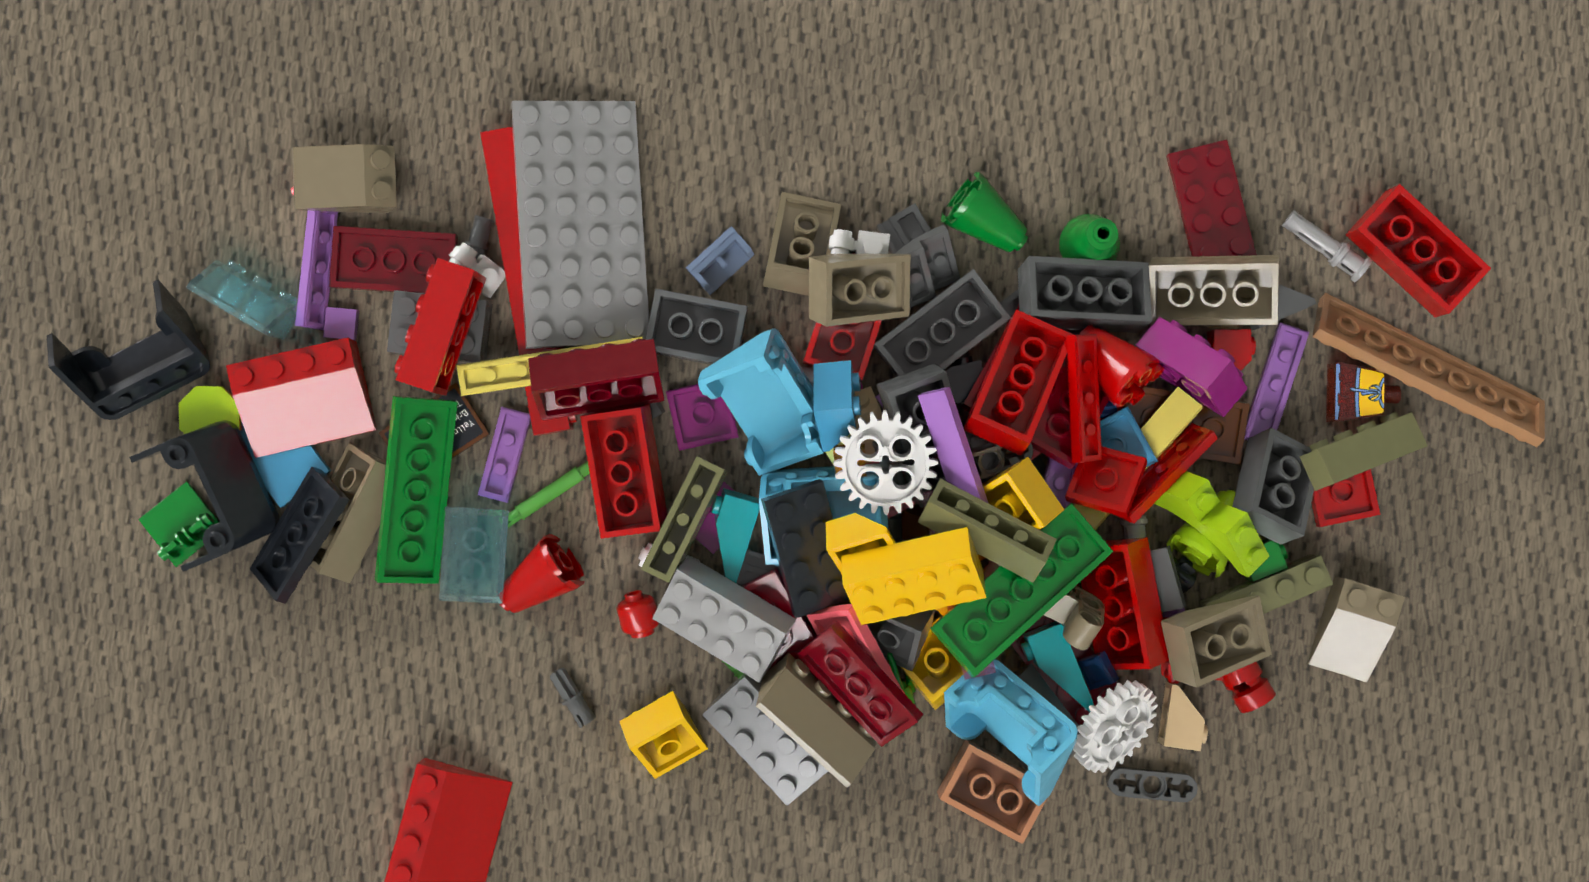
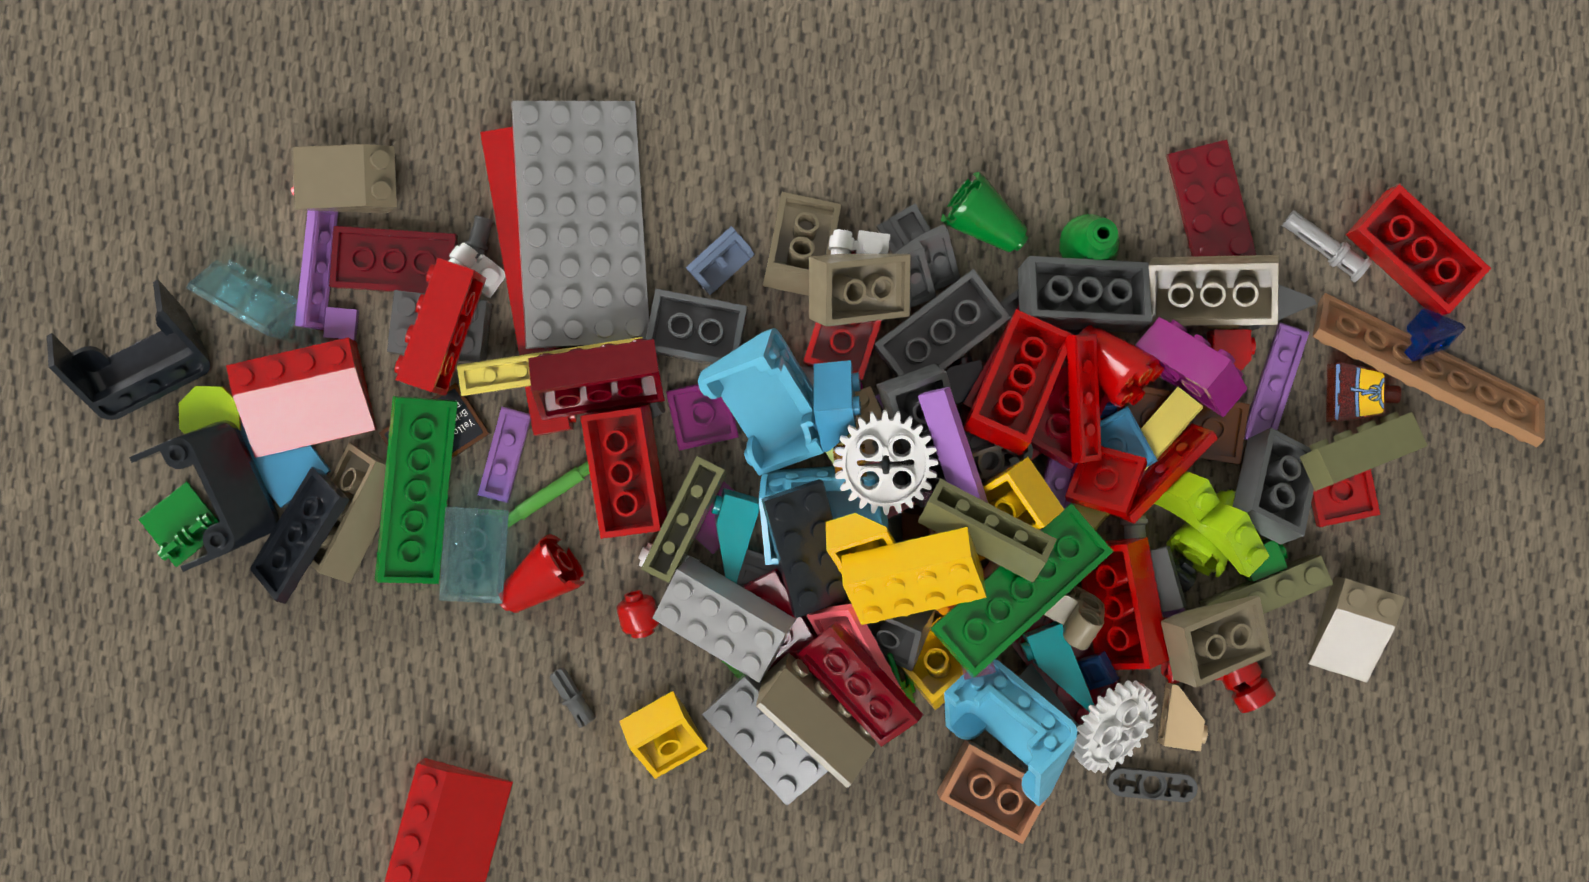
(1431, 334): none -> clear blue slope

